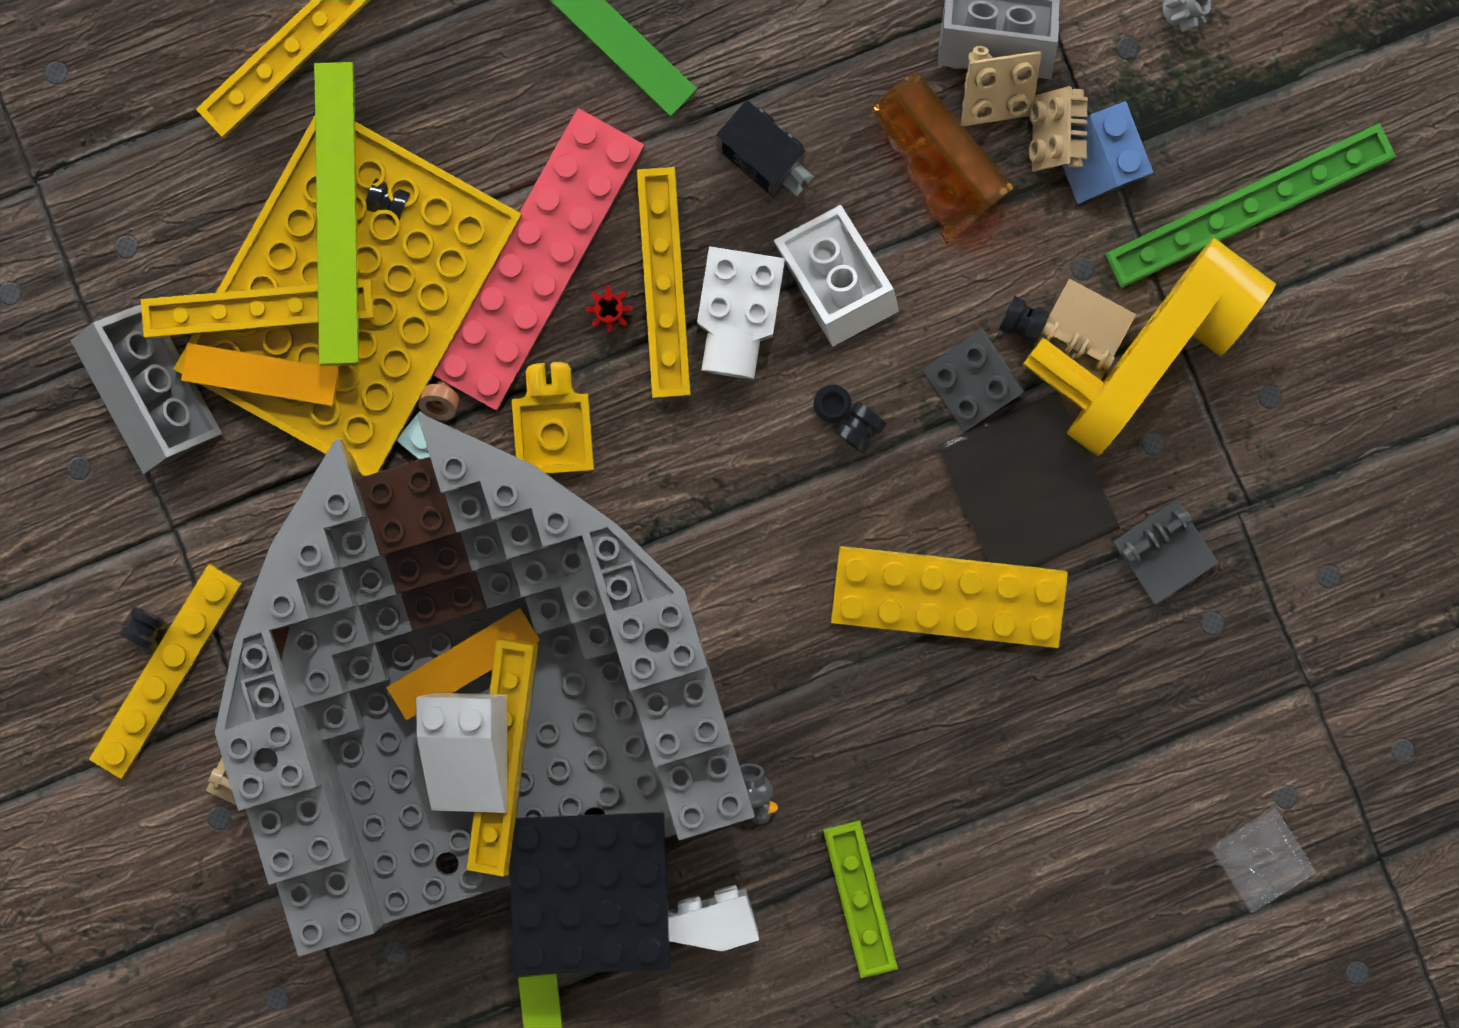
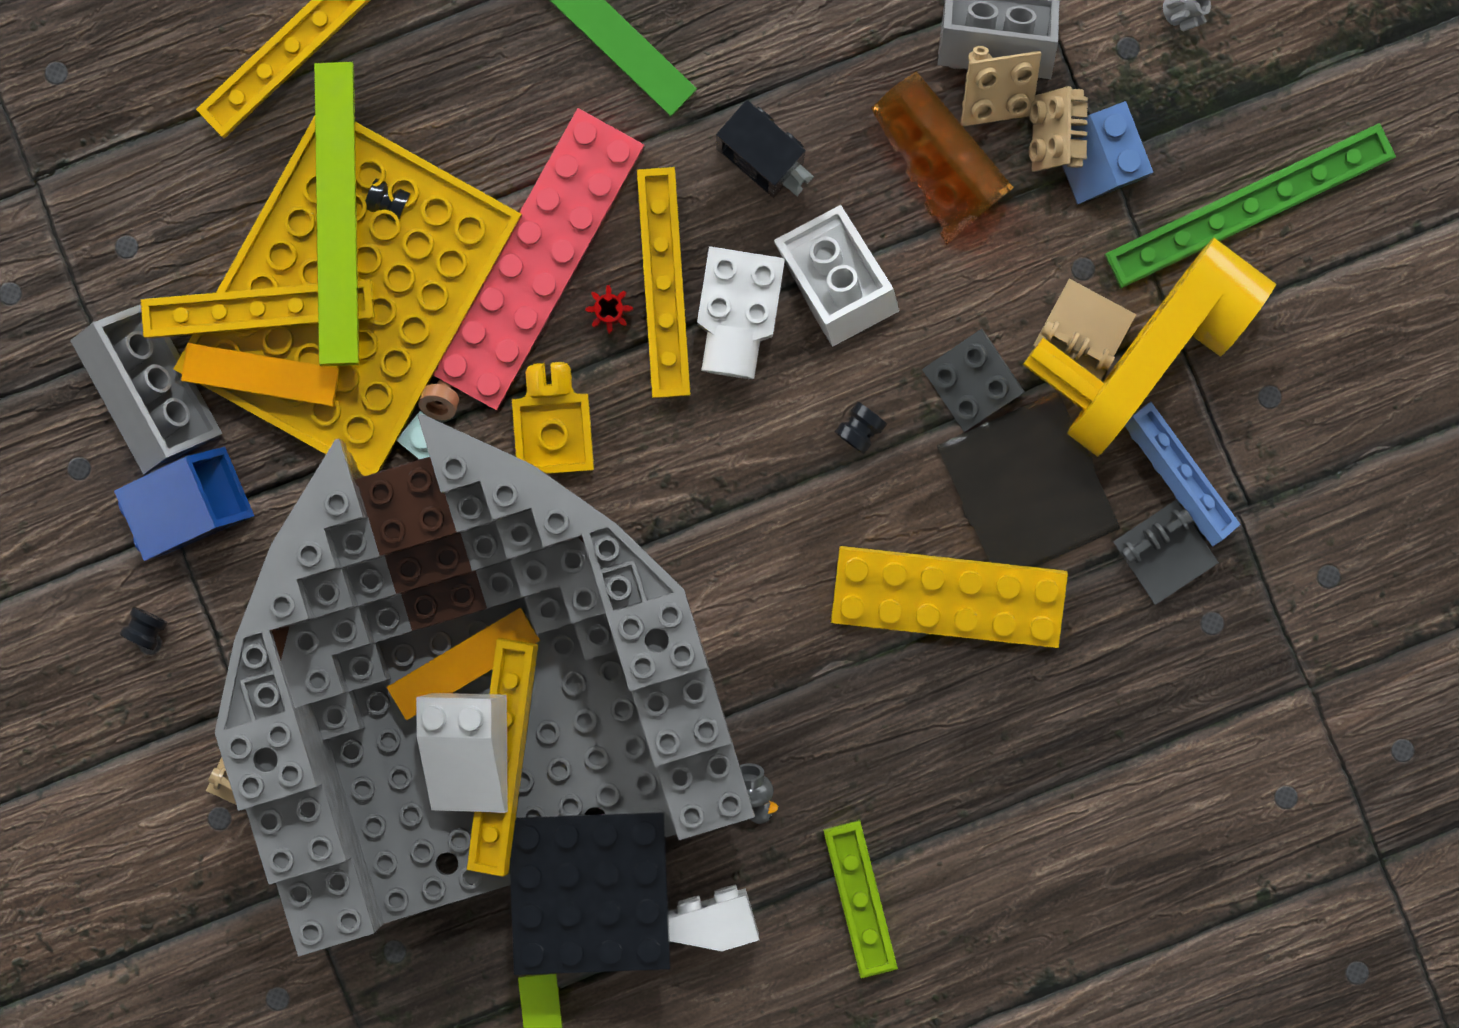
(165, 671): yellow plate -> none
(183, 503): none -> blue slope
(832, 403): black plate -> none
(1023, 320): black wheel -> none
(1181, 474): none -> medium blue plate
(1262, 860): clear plate -> none

